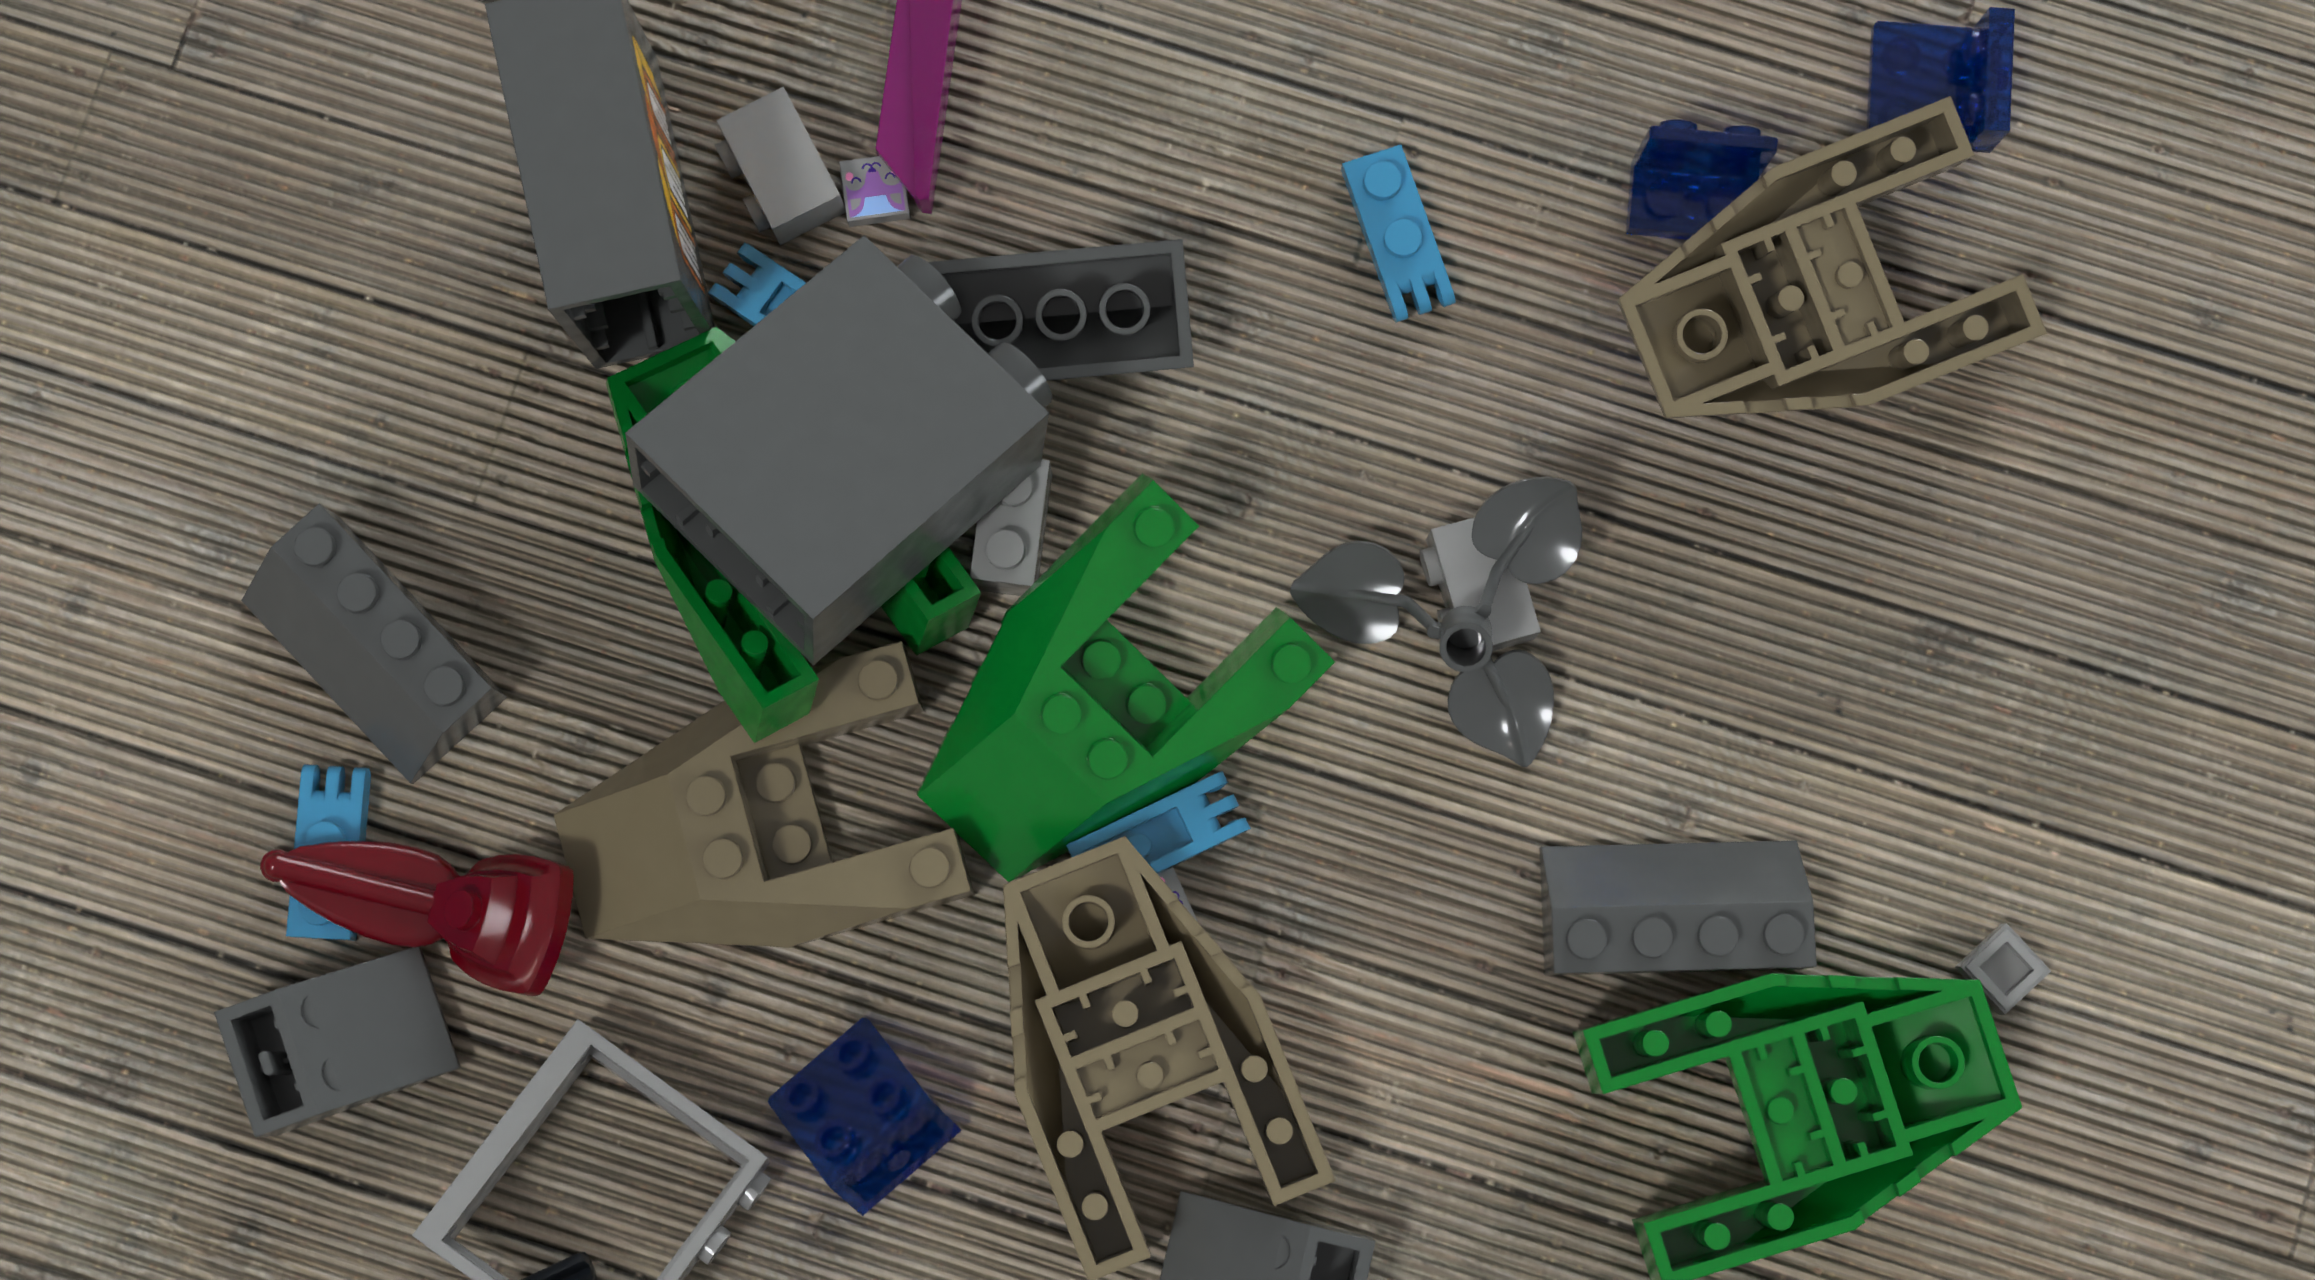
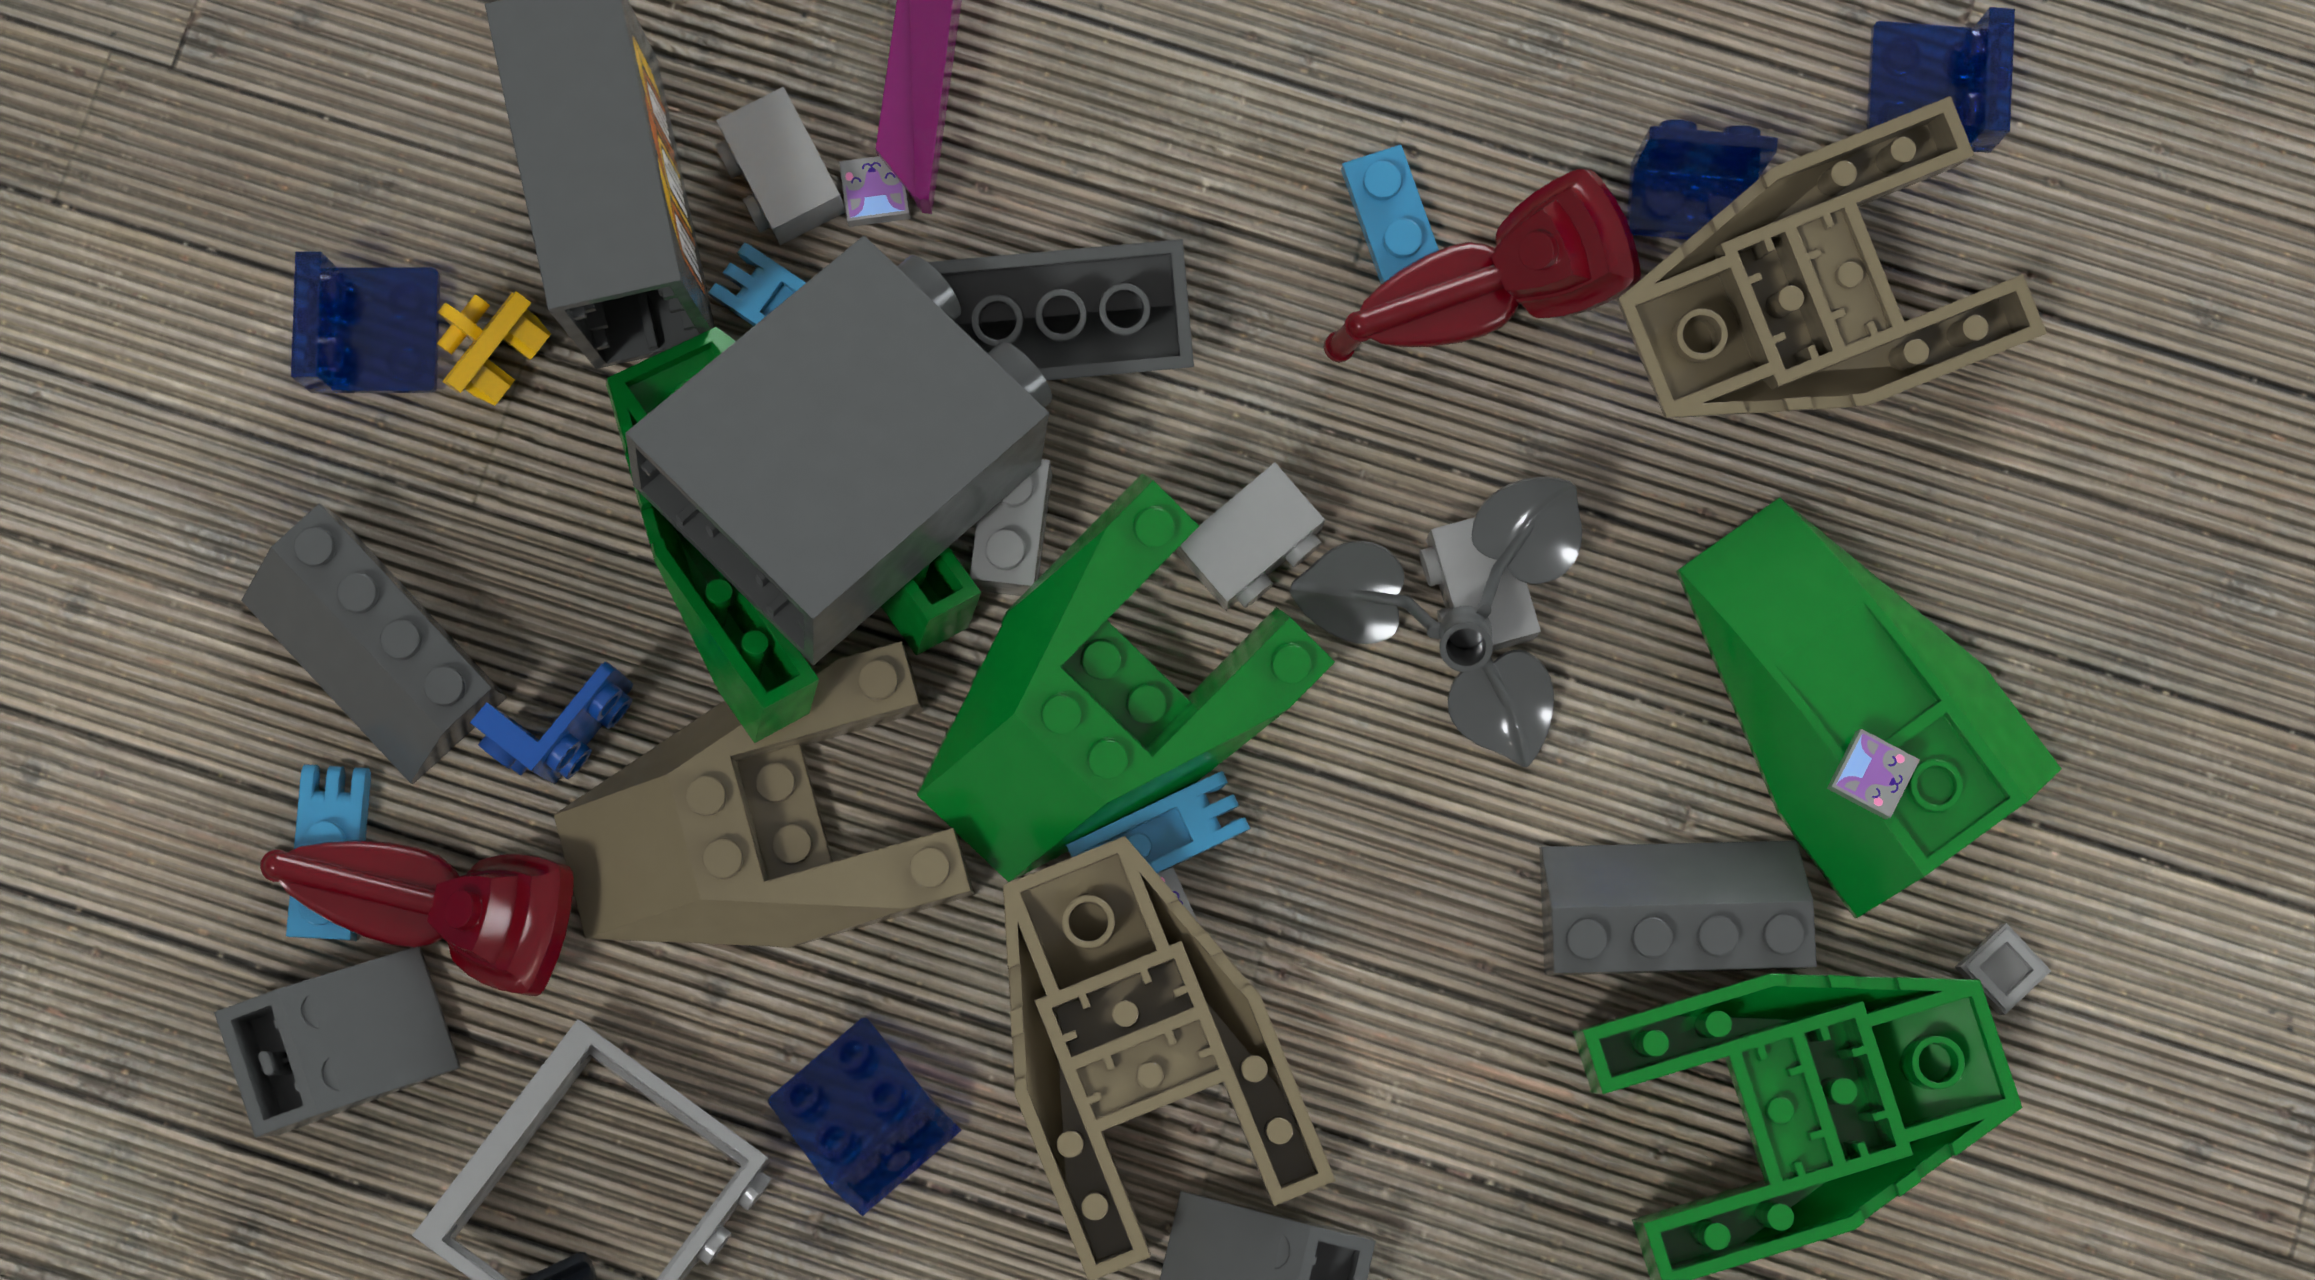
(364, 327): none -> clear blue bracket
(474, 369): none -> yellow hips
(564, 745): none -> blue bracket
(1252, 538): none -> light grey brick
(1552, 254): none -> dark red piece
(1829, 649): none -> green wedge
(1873, 774): none -> tile

